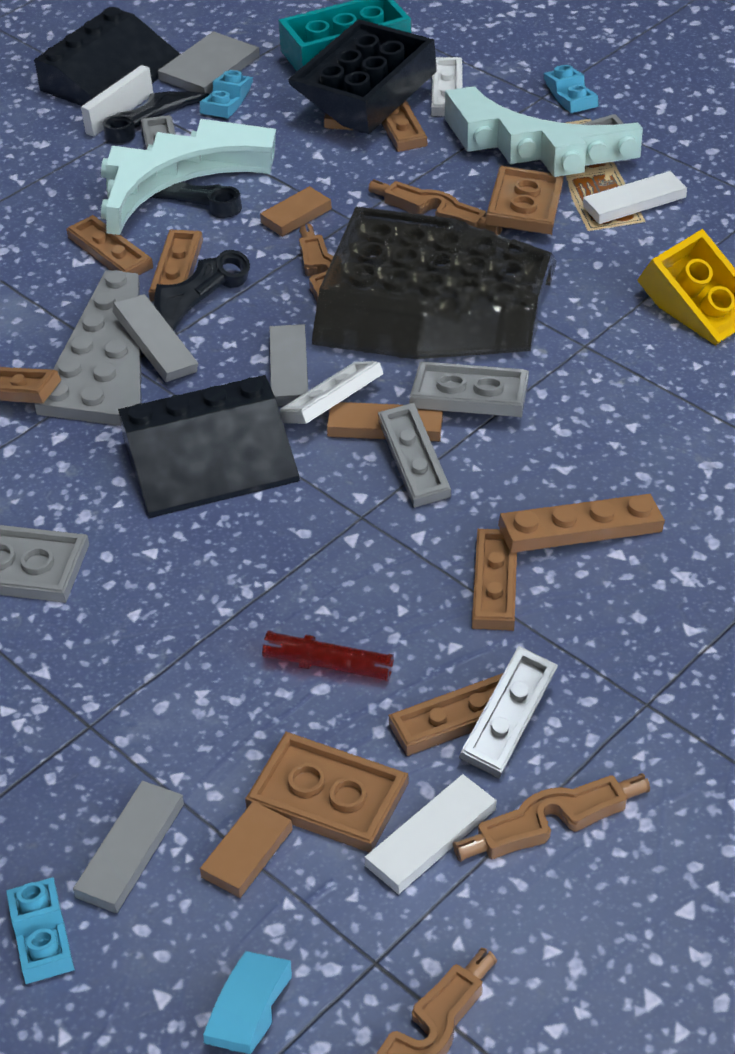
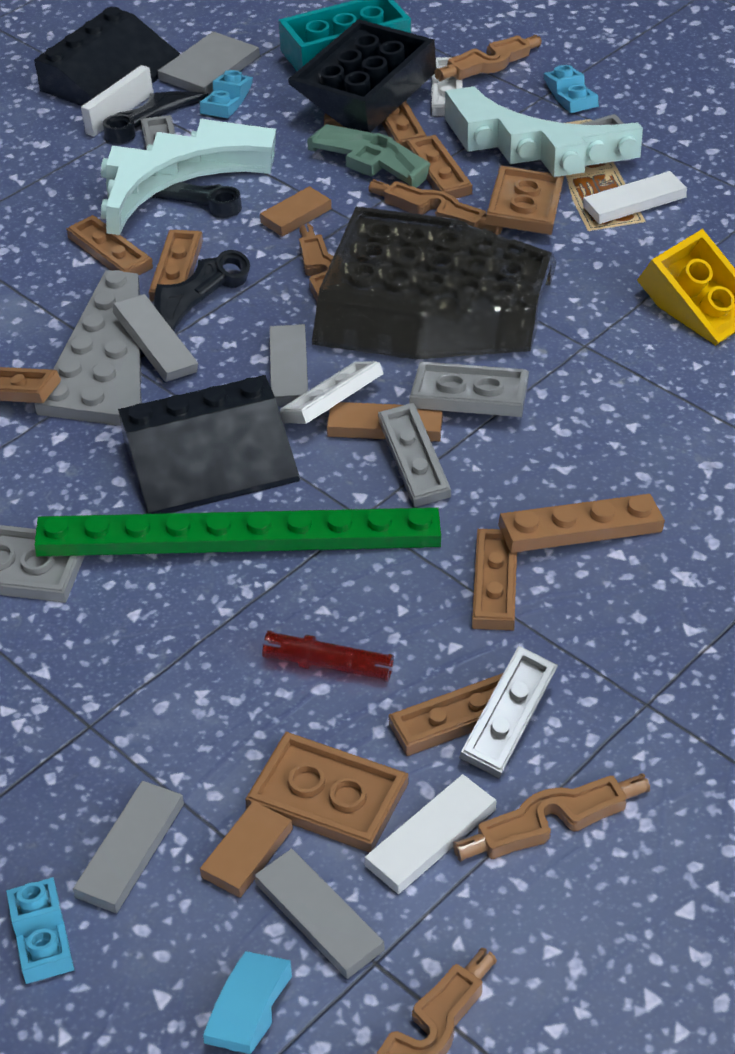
(237, 531): none -> green plate
(319, 913): none -> light grey tile
(371, 152): none -> sand green plate
(443, 170): none -> medium nougat tile
(496, 59): none -> medium nougat piece

